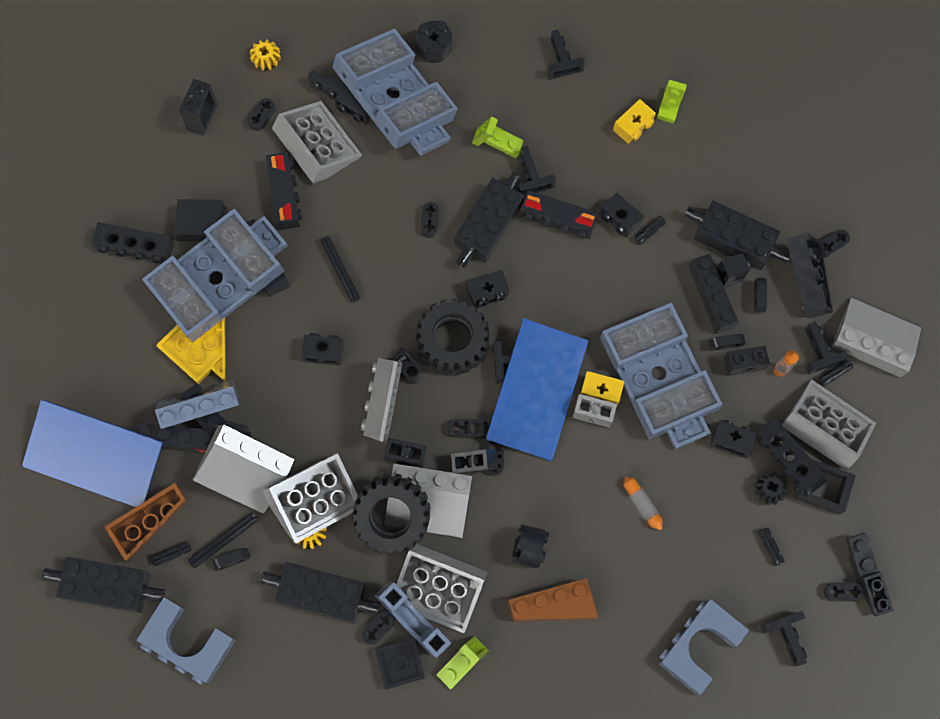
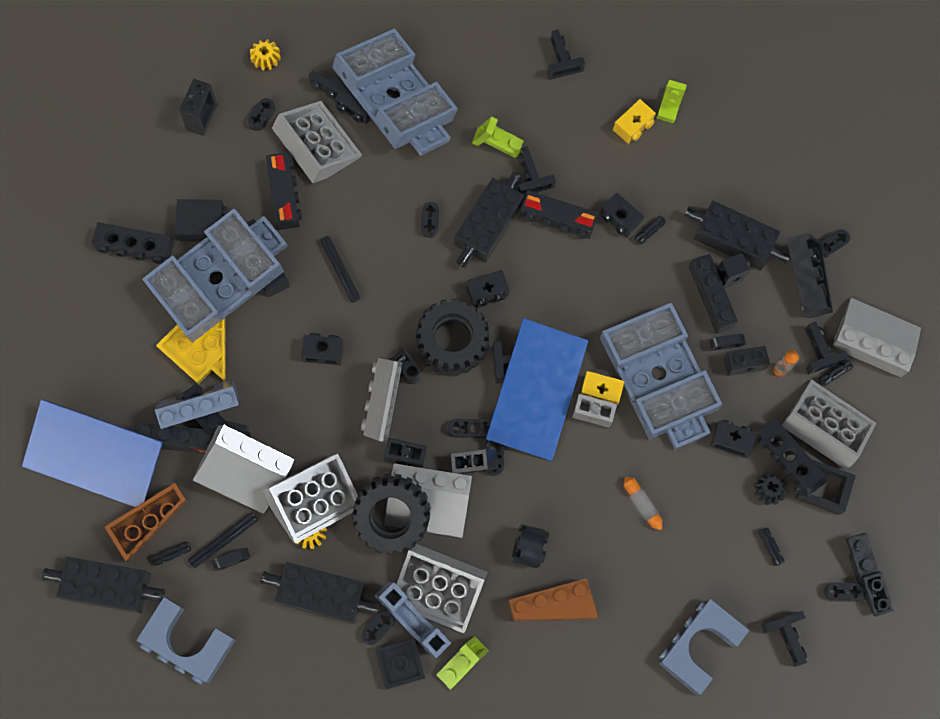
(434, 41): black brick -> none
(760, 295): black beam -> none

